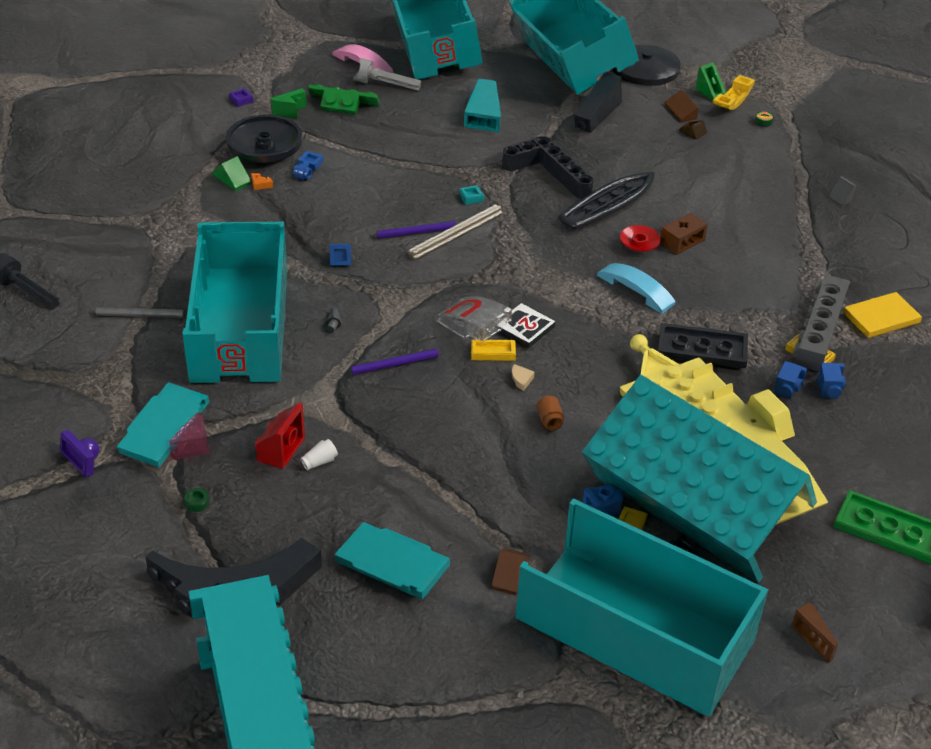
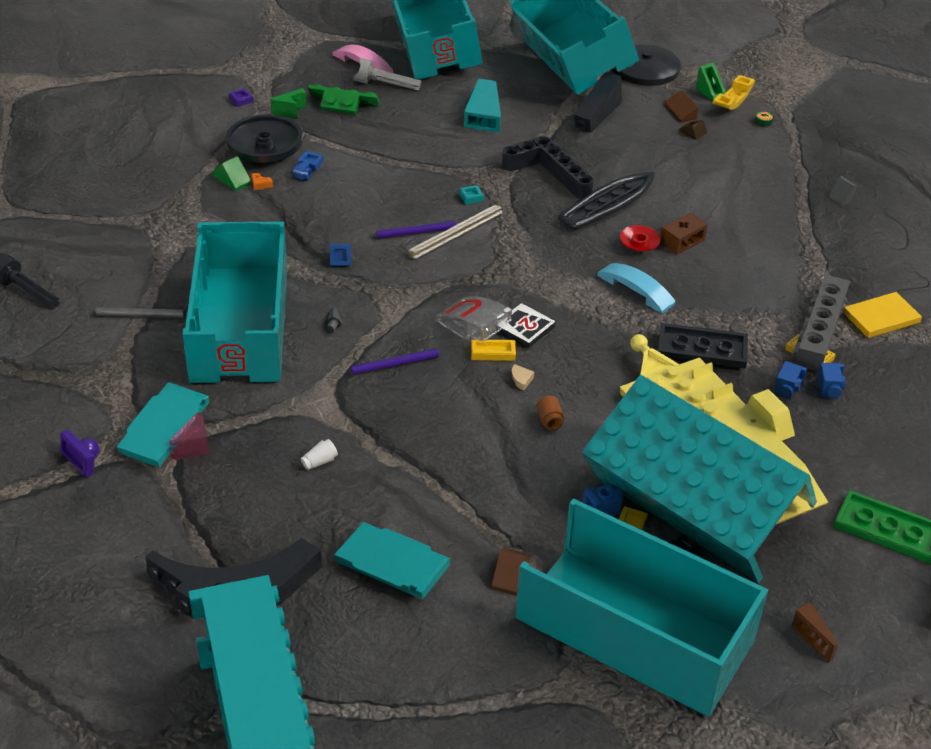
(196, 500): dark green tile -> none
(282, 437): red slope -> none

